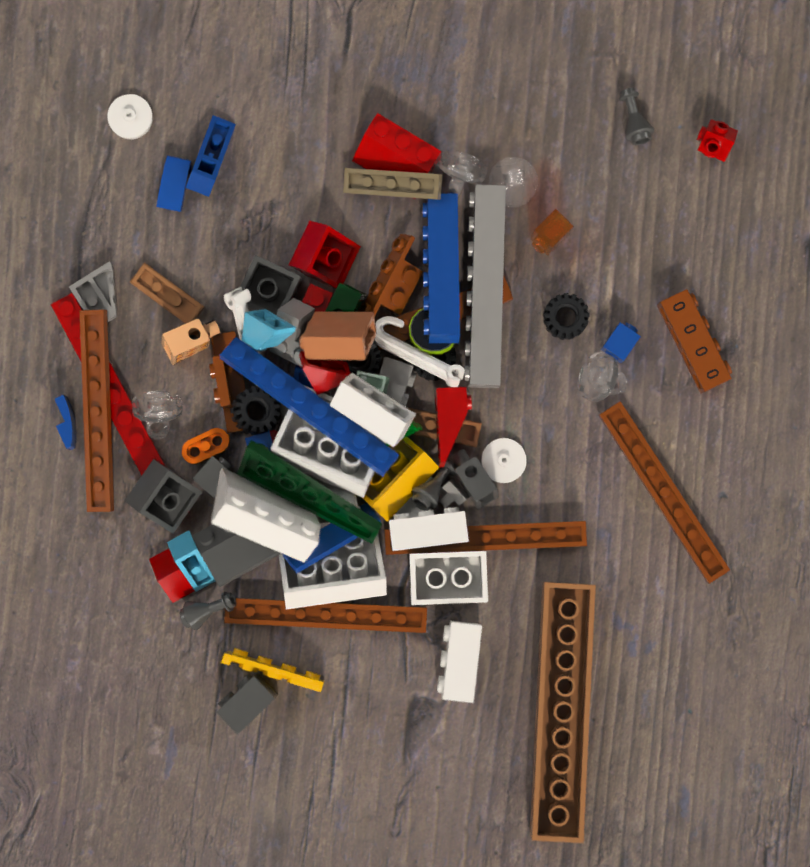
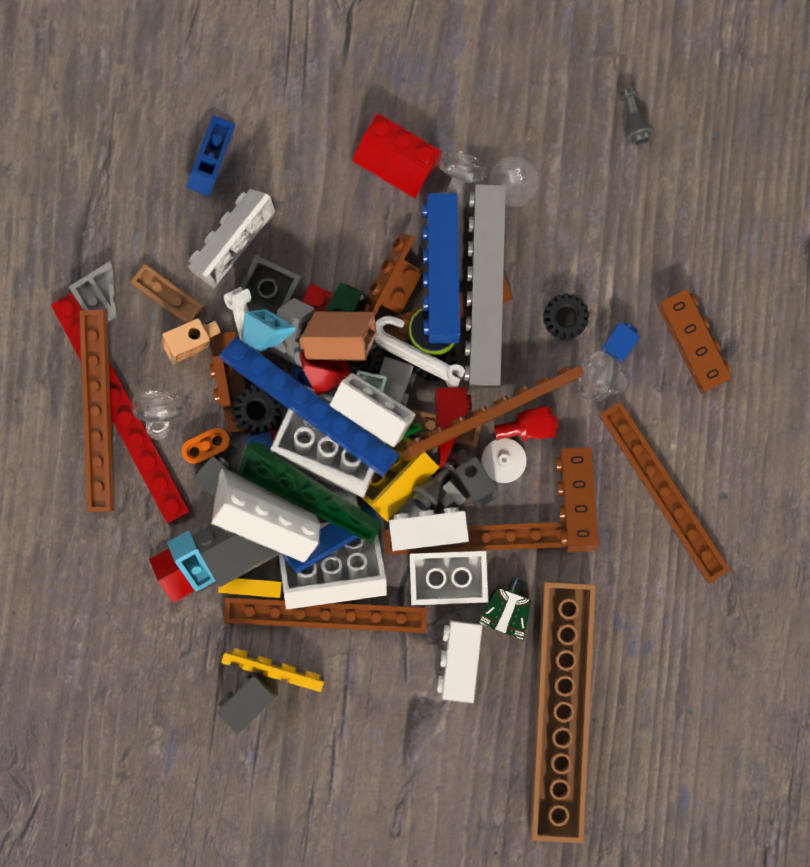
(68, 428): blue slope -> none
(130, 116): white piece -> none
(163, 496): dark grey slope -> none
(173, 183): blue slope -> none
(196, 613): dark grey piece -> none
(232, 236): none -> white slope
(253, 588): none -> yellow piece
(324, 254): red slope -> none
(392, 183): dark tan plate -> none
(484, 415): none -> dark orange plate
(507, 610): none -> torso
(531, 423): none -> red piece
(551, 233): clear orange brick -> none
(578, 500): none -> dark orange brick
(716, 139): red brick -> none

